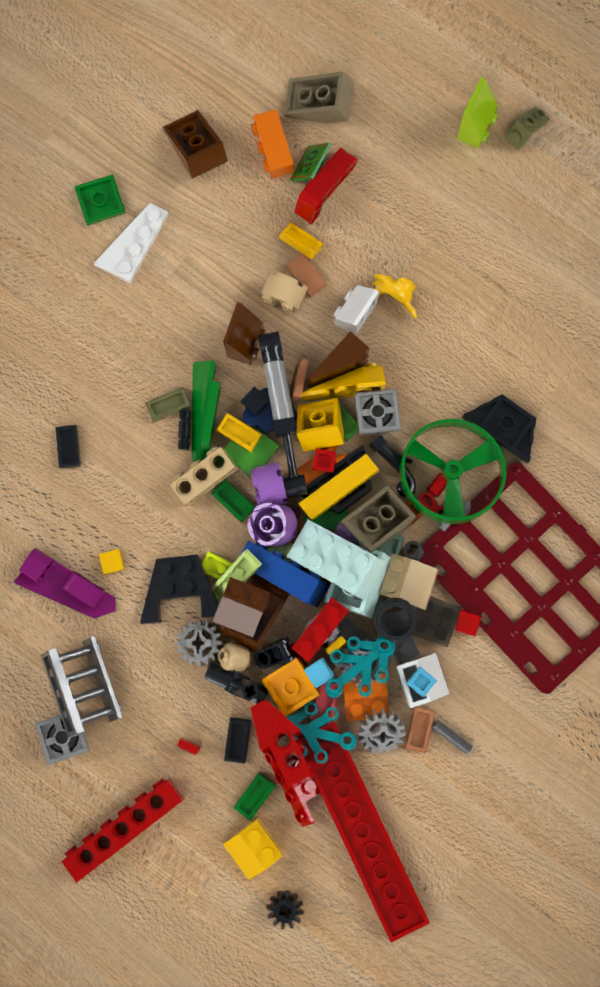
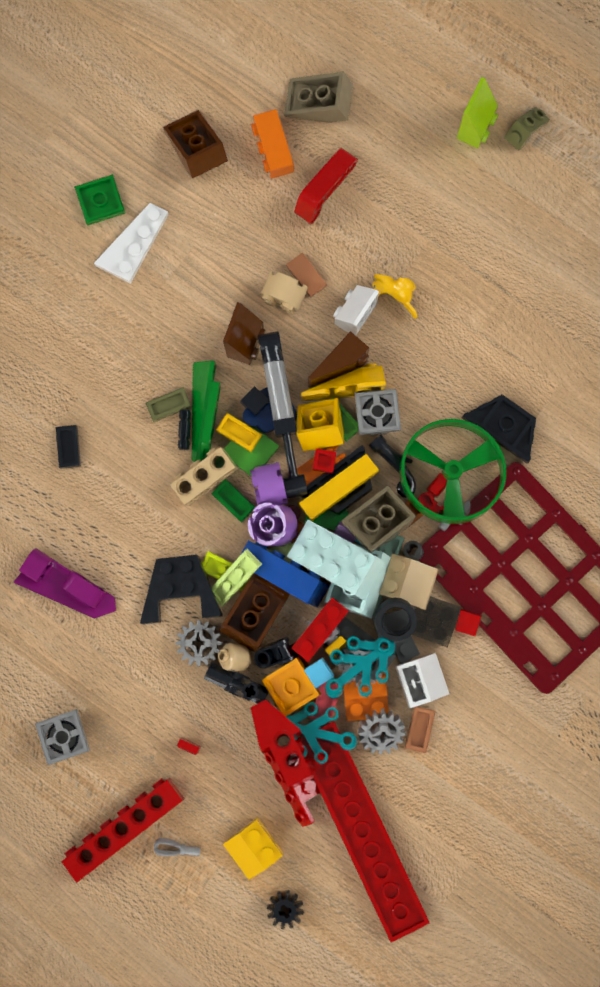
(66, 700): flat silver fence -> none
(111, 561): yellow tile -> none
(183, 849): none -> light grey piece
(237, 740): black tile -> none
(241, 607): slope -> none
(254, 796): green tile -> none
(298, 380): nougat tile -> none
(301, 240): yellow tile -> none
(310, 162): green piece -> none
(421, 681): medium azure tile -> none
(452, 737): dark grey piece -> none

